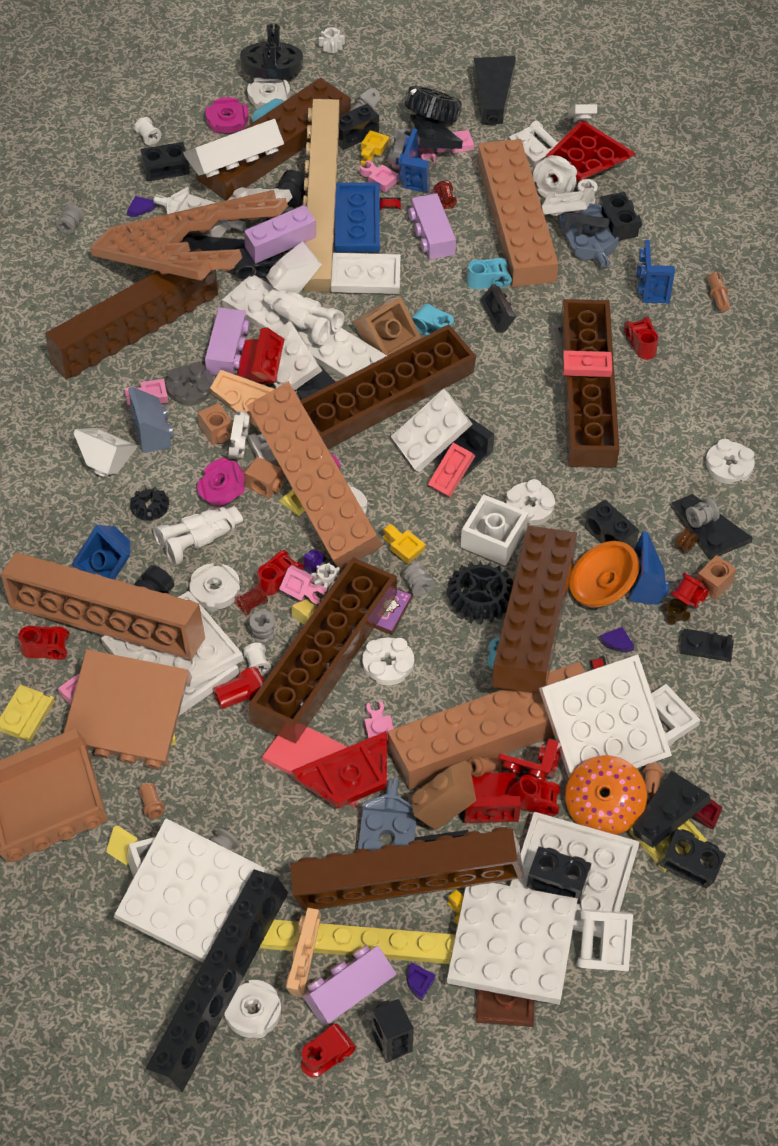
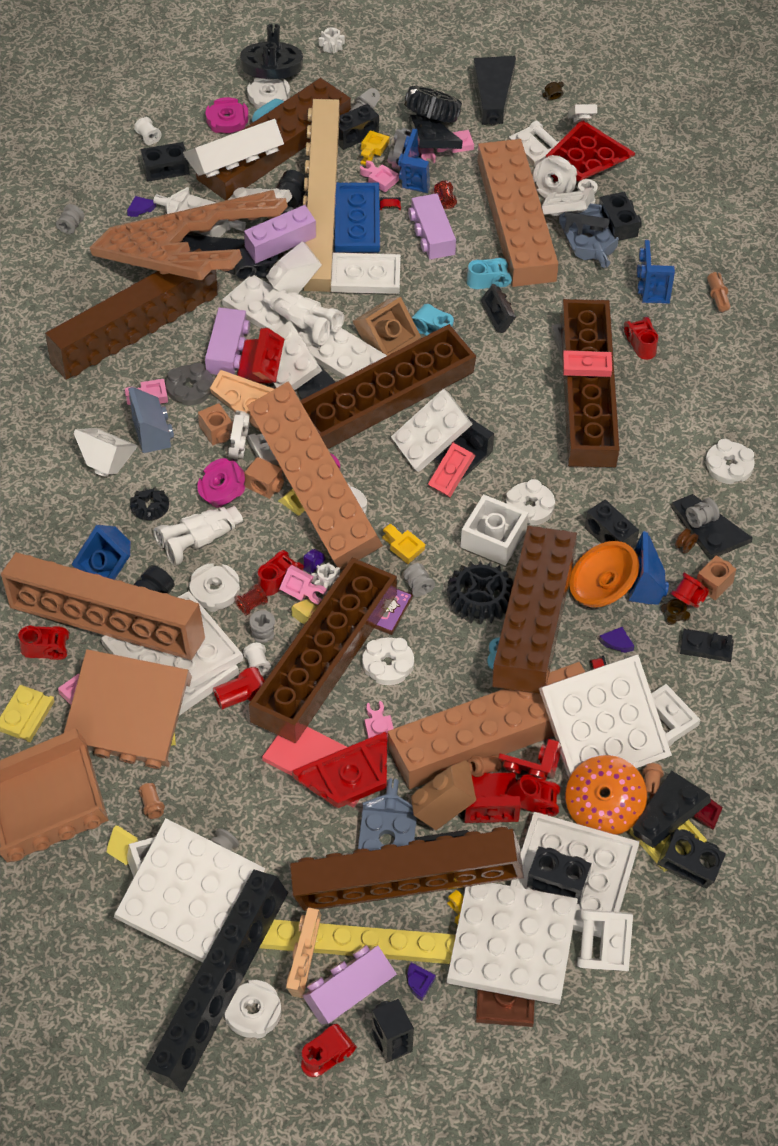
(553, 90): none -> dark brown plate

